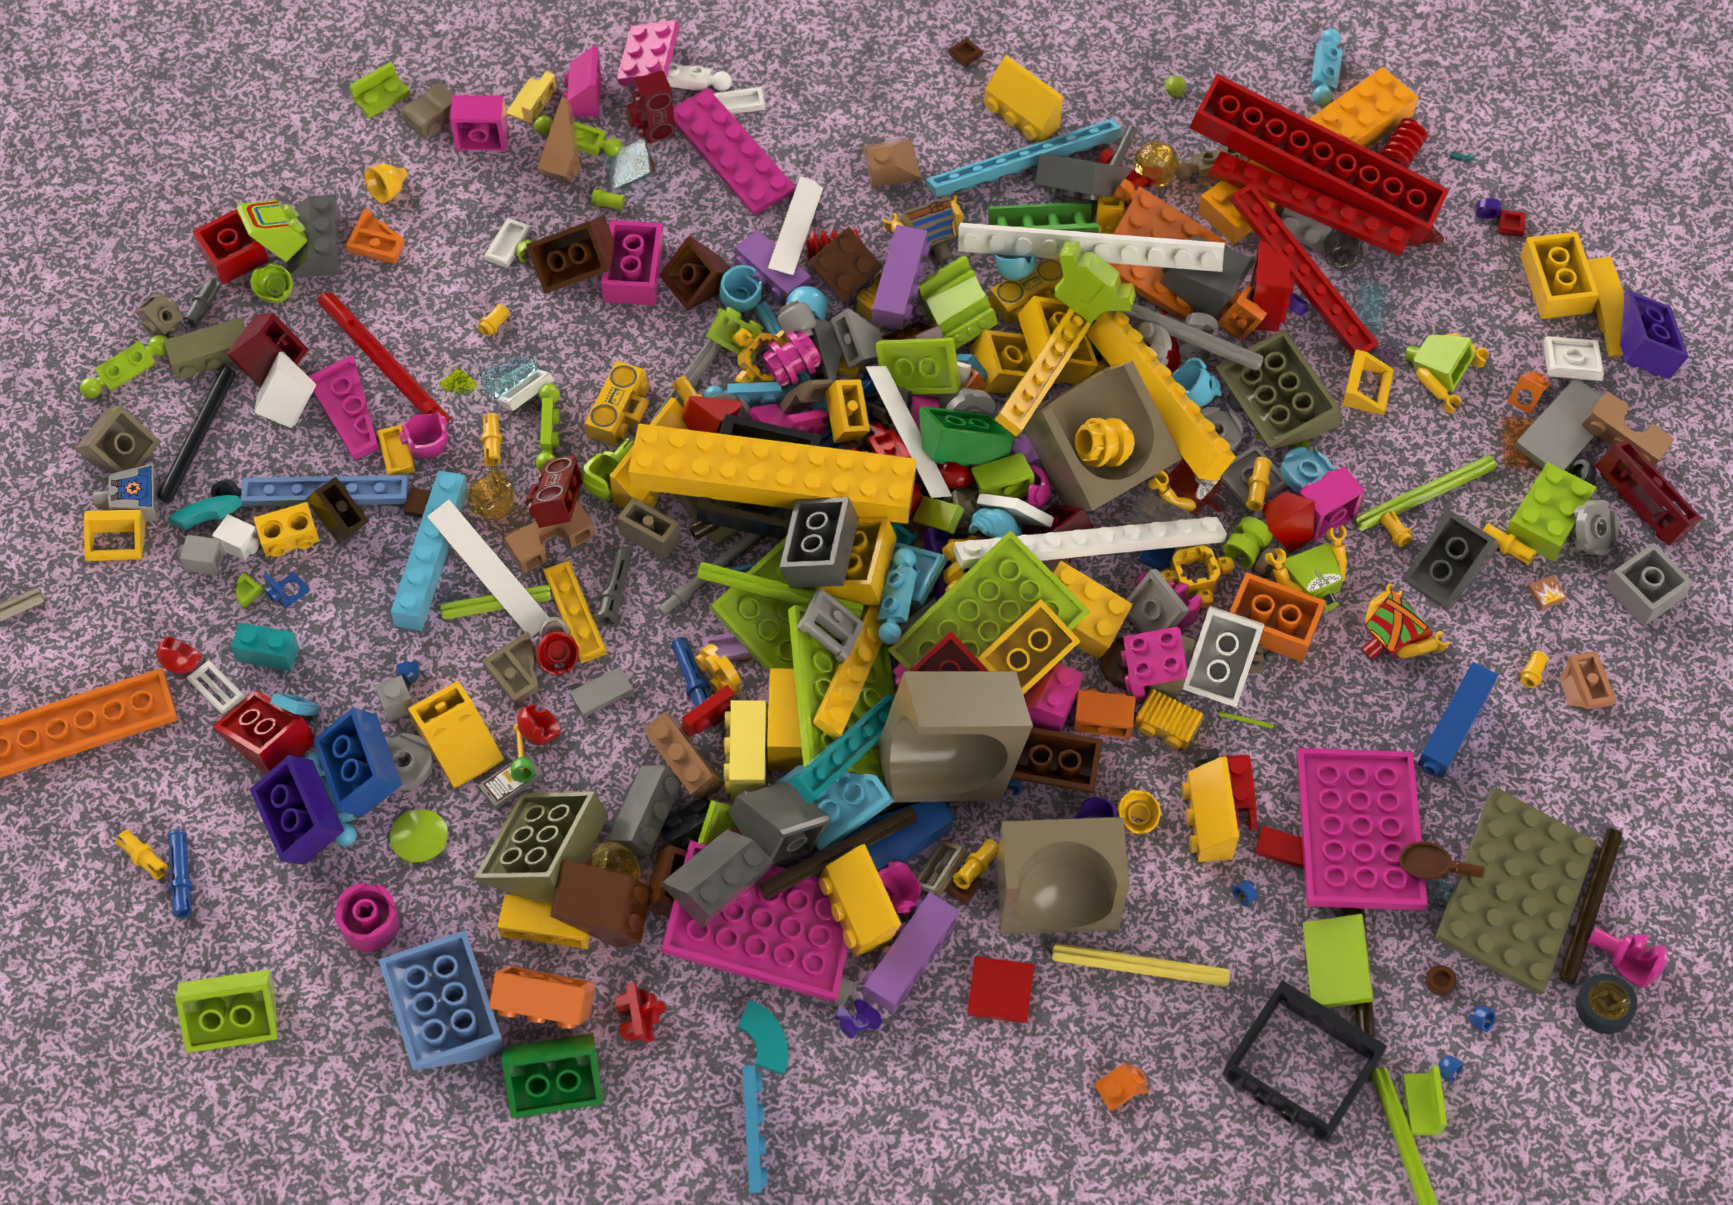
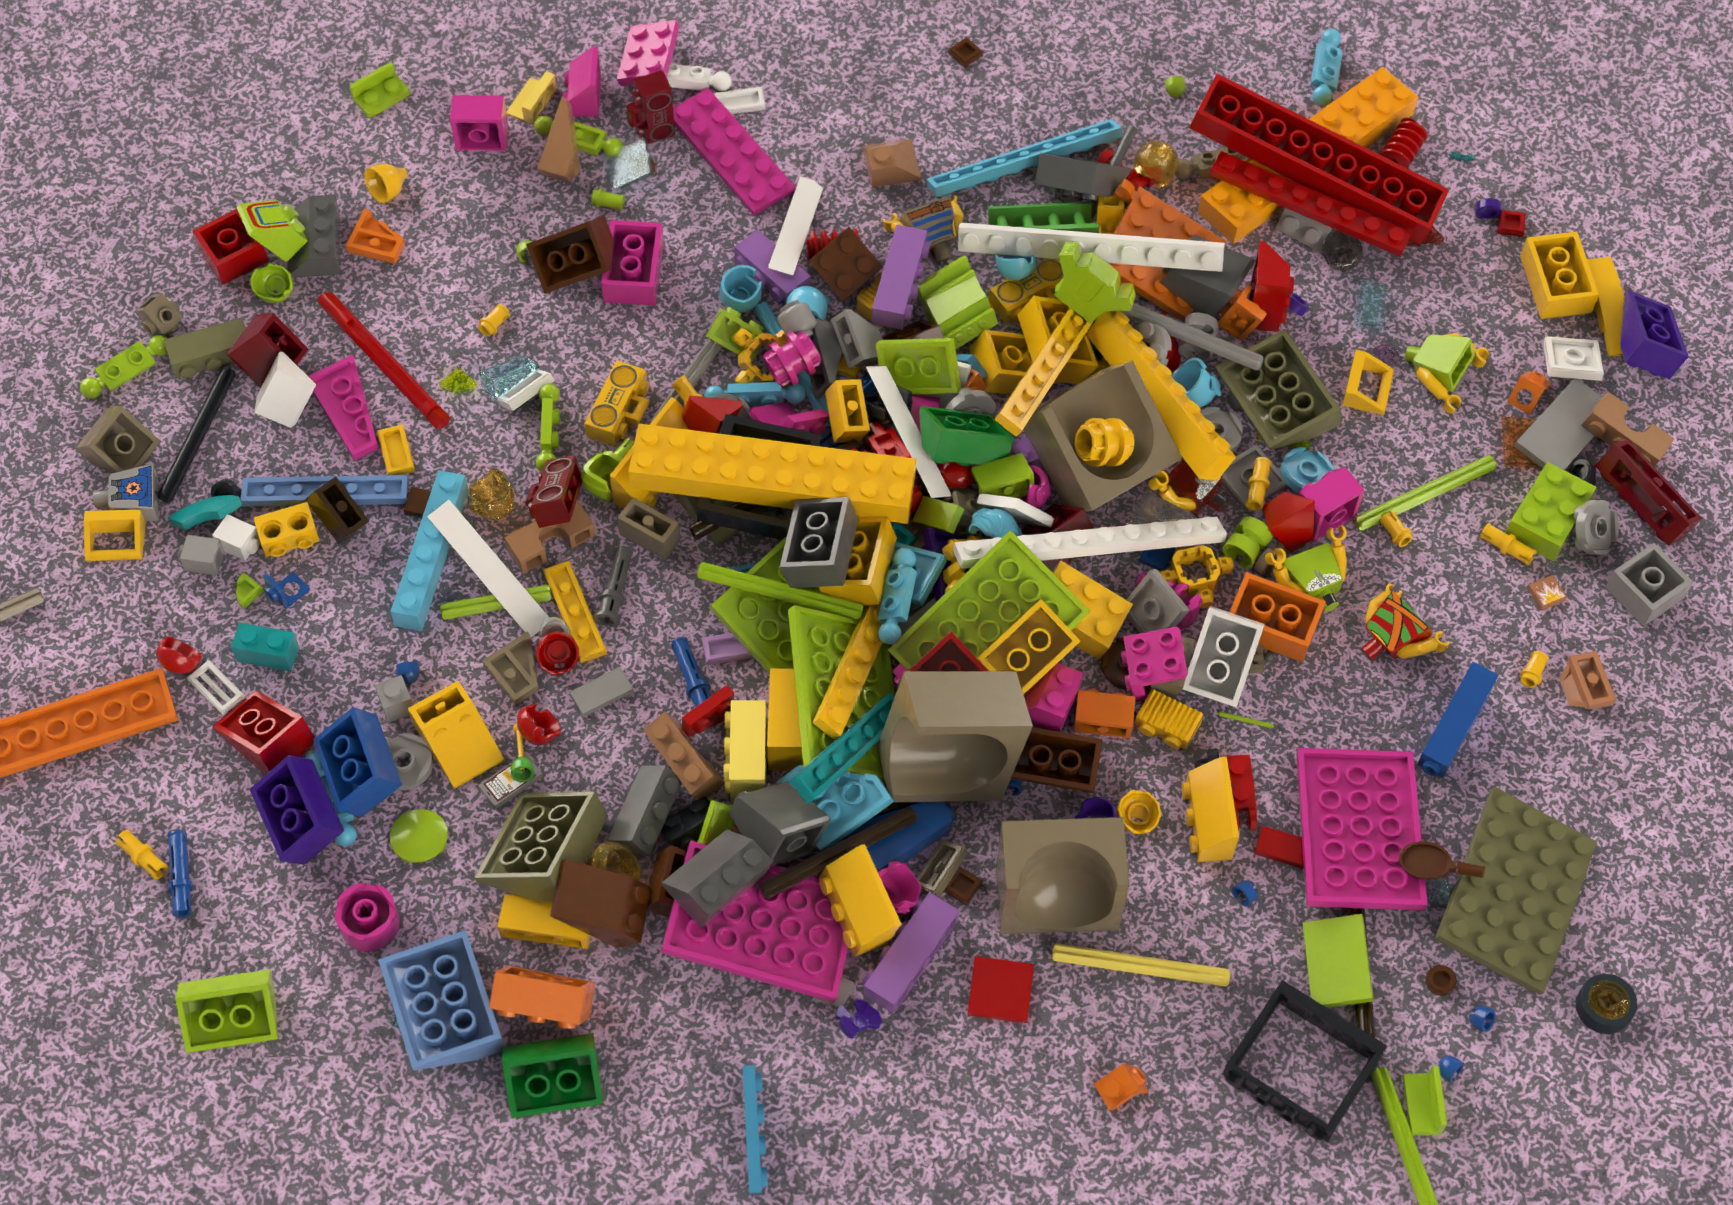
(201, 303): dark grey axle -> none
(295, 704): medium azure tile -> none
(425, 435): dark pink cap -> none
(429, 111): dark tan brick -> none
(491, 439): yellow pin -> none
(503, 248): white tile -> none
(644, 1013): red hips -> none
(683, 593): light grey bar -> none
(694, 273): reddish brown slope -> none
(719, 669): yellow plate -> none
(767, 1036): teal tile -> none
(806, 392): dark tan slope -> none
(836, 620): light grey plate -> none
(976, 864): yellow pin -> none
(1024, 101): yellow slope -> none
(1305, 271): red plate -> none
(1451, 560): dark grey slope -> none
(1590, 906): dark brown axle -> none
(1631, 957): dark pink piece -> none

